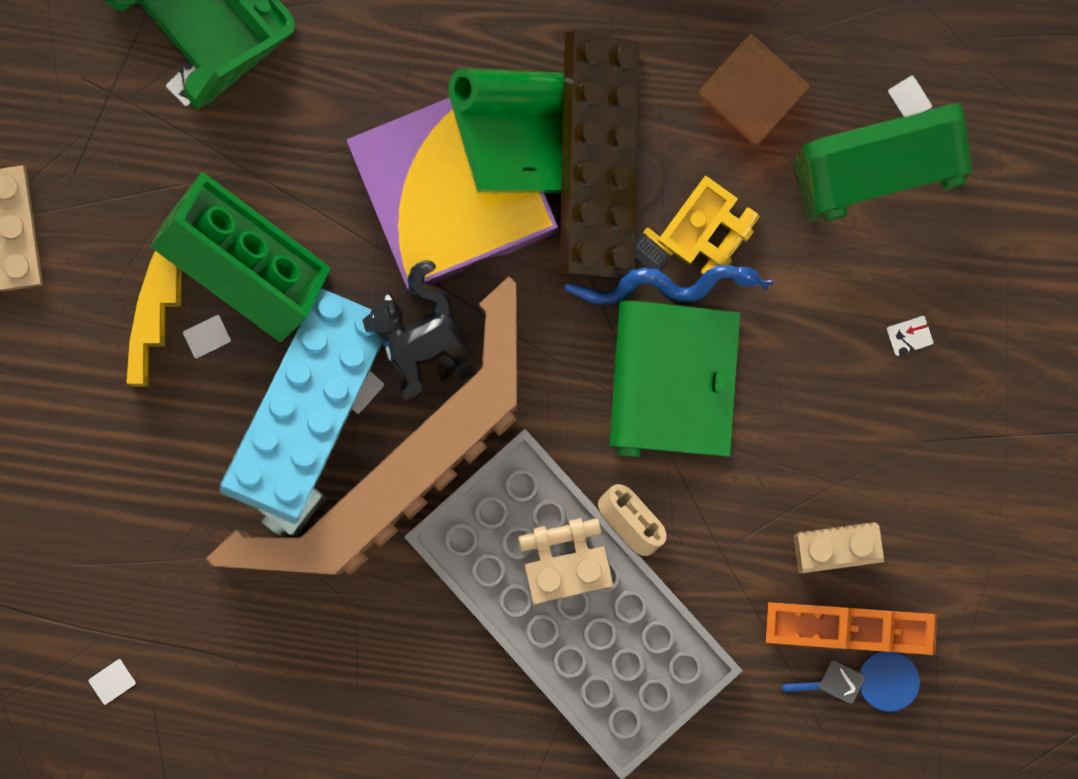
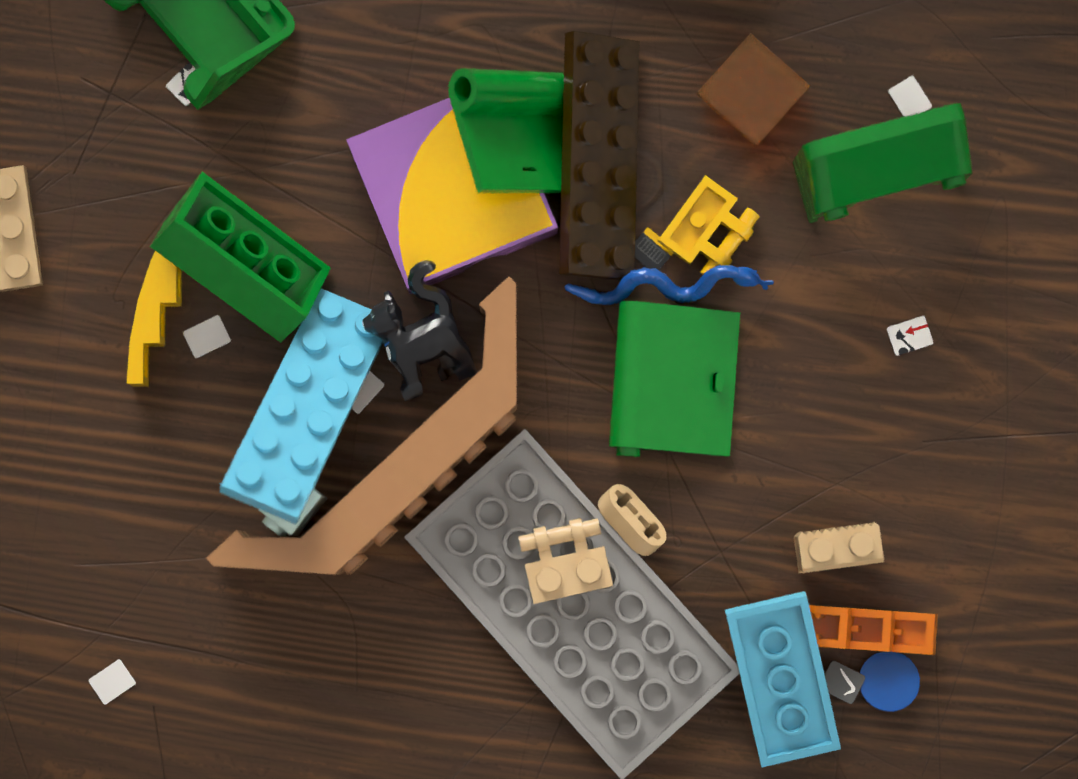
(783, 679): none -> medium azure plate

